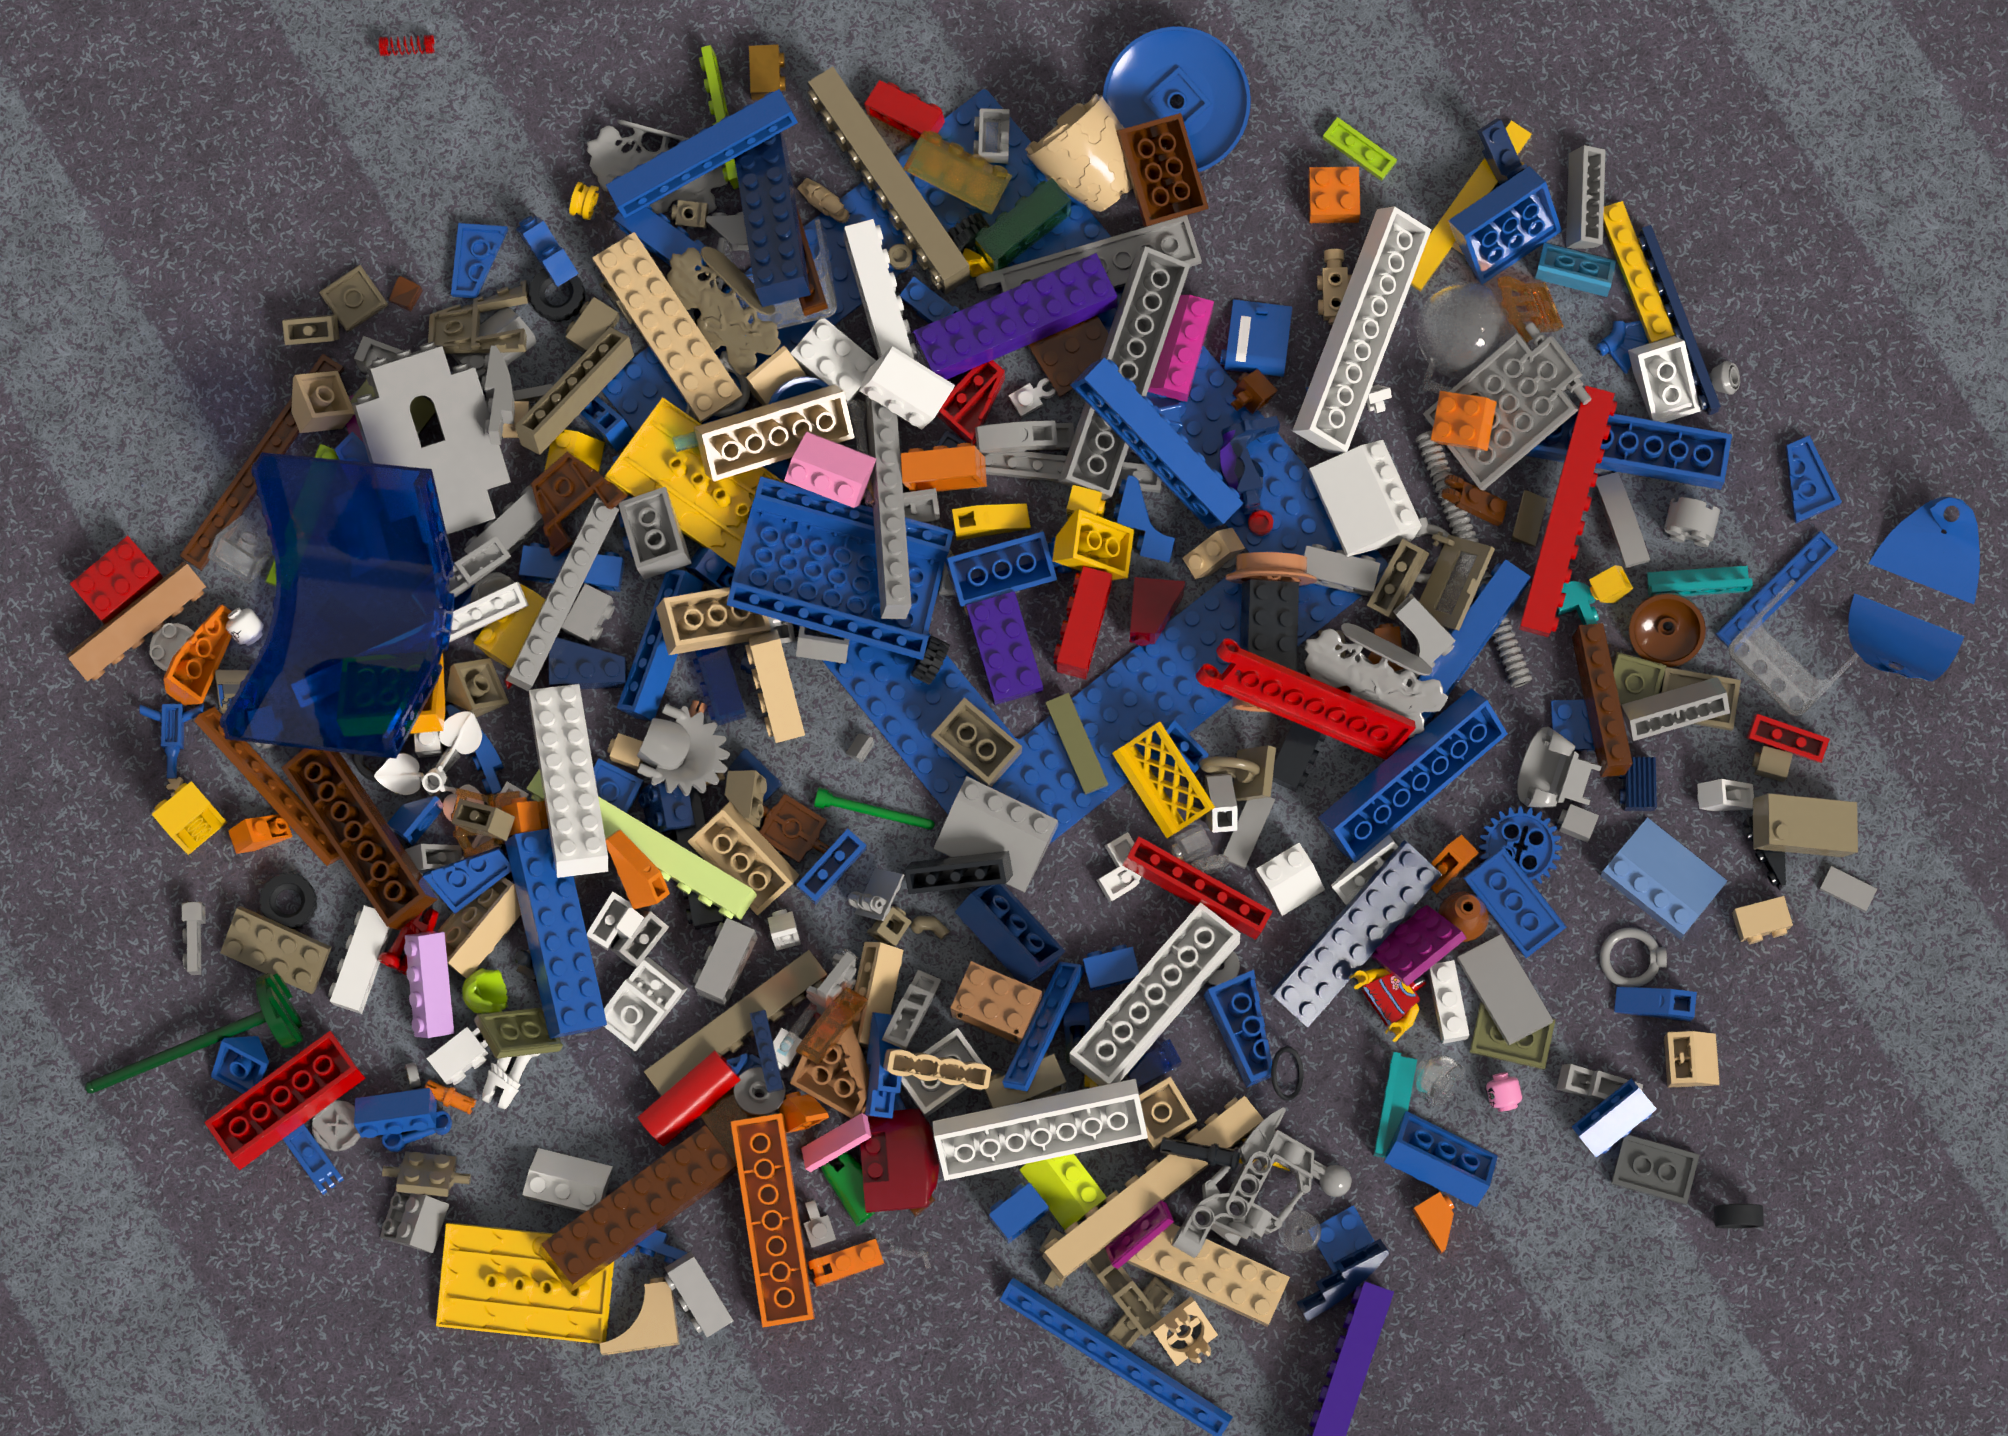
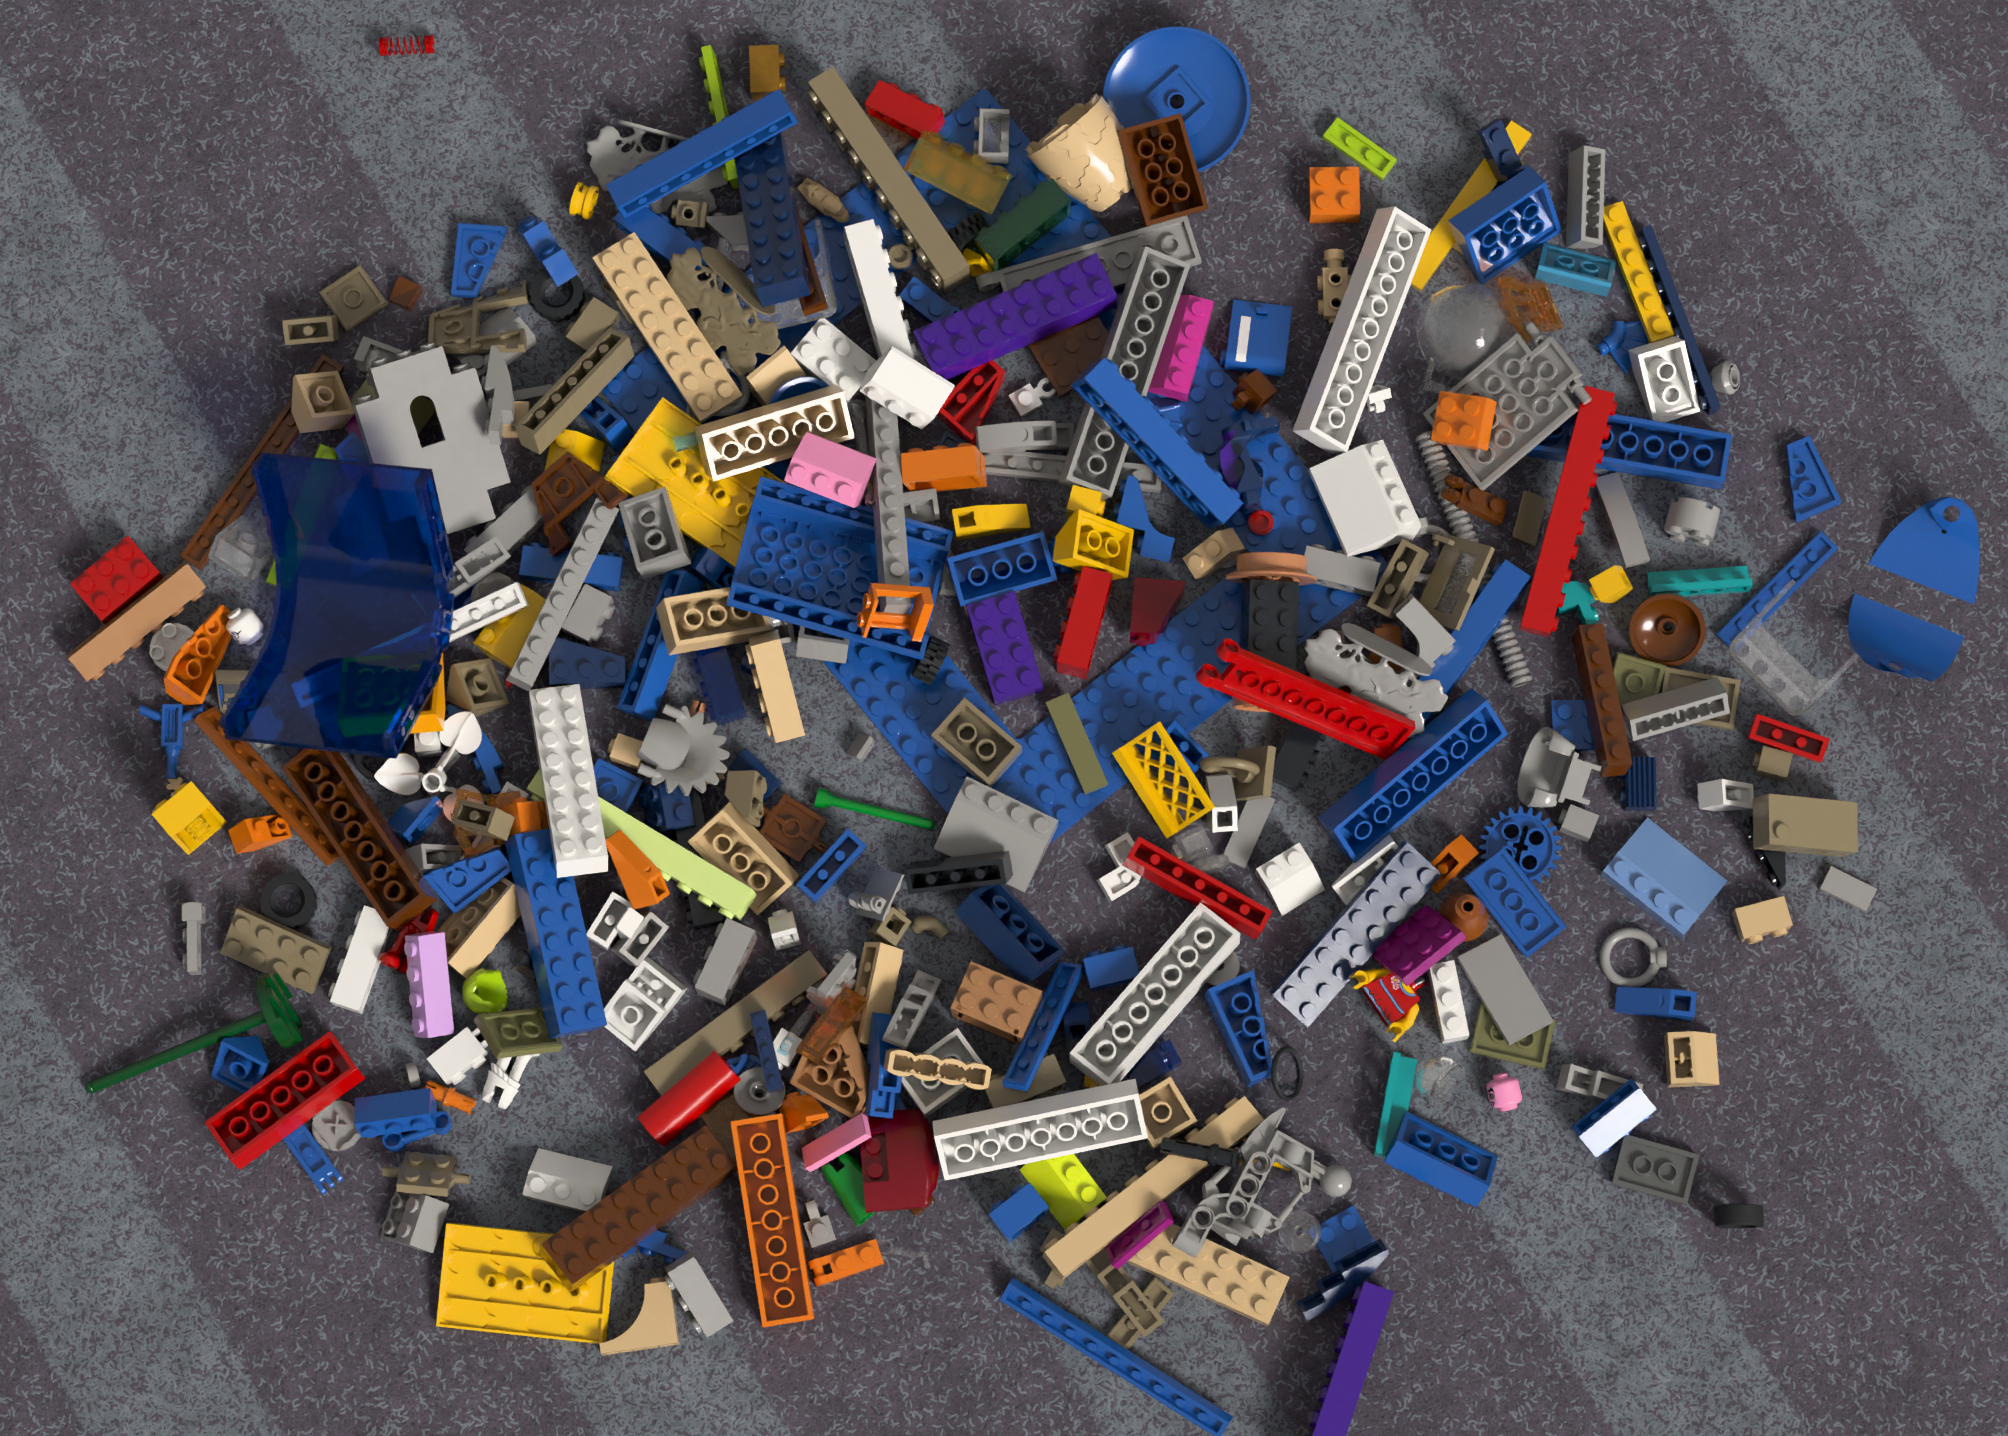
(914, 622): none -> orange panel
(1173, 1321): tan piece -> none
(1436, 1219): orange slope -> none

